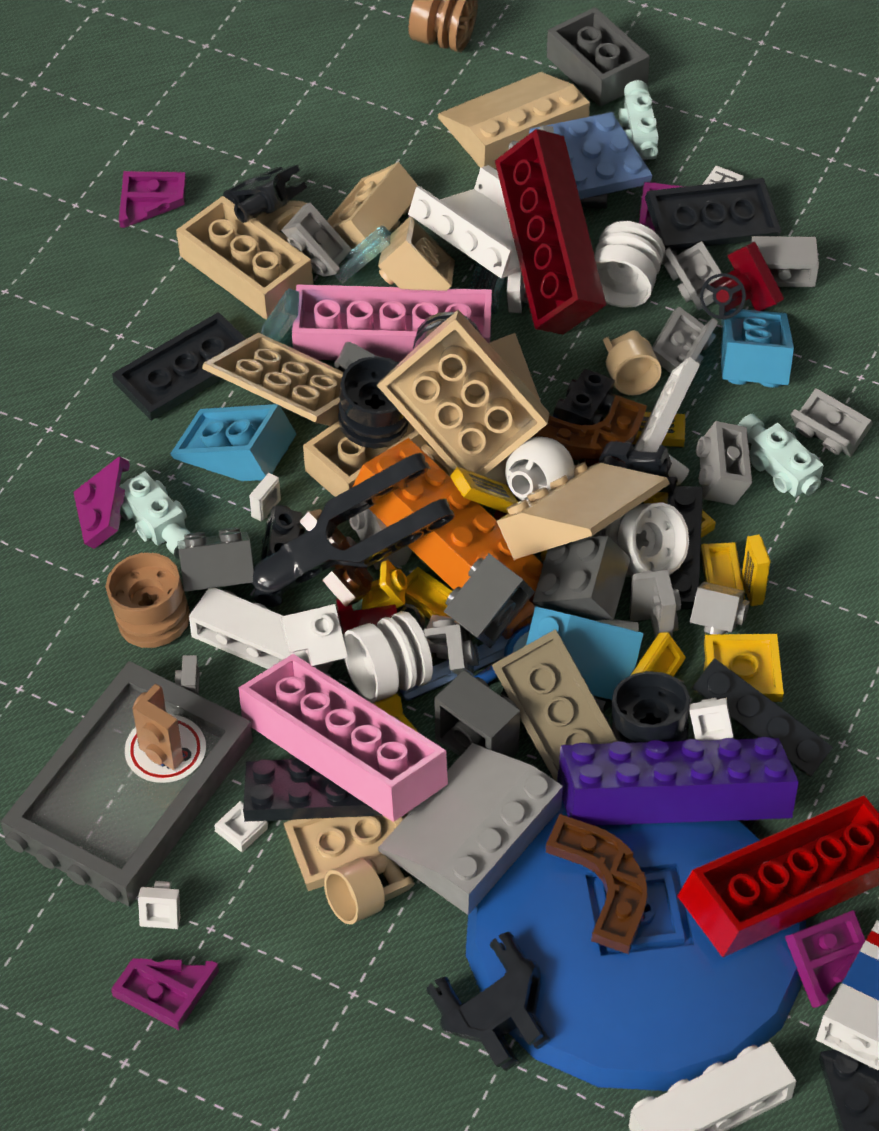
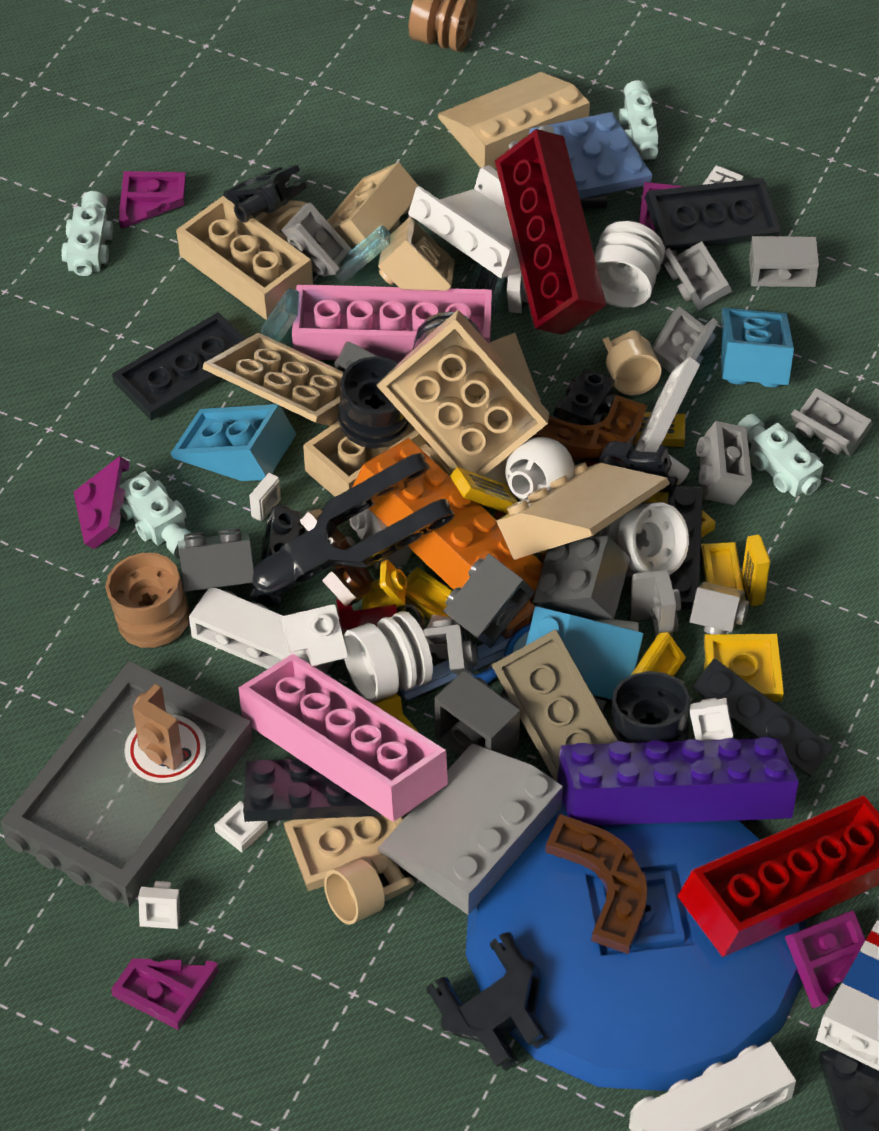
(87, 235): none -> light aqua brick
(189, 675): light grey plate -> none
(597, 55): dark grey brick -> none
(748, 280): dark red piece -> none

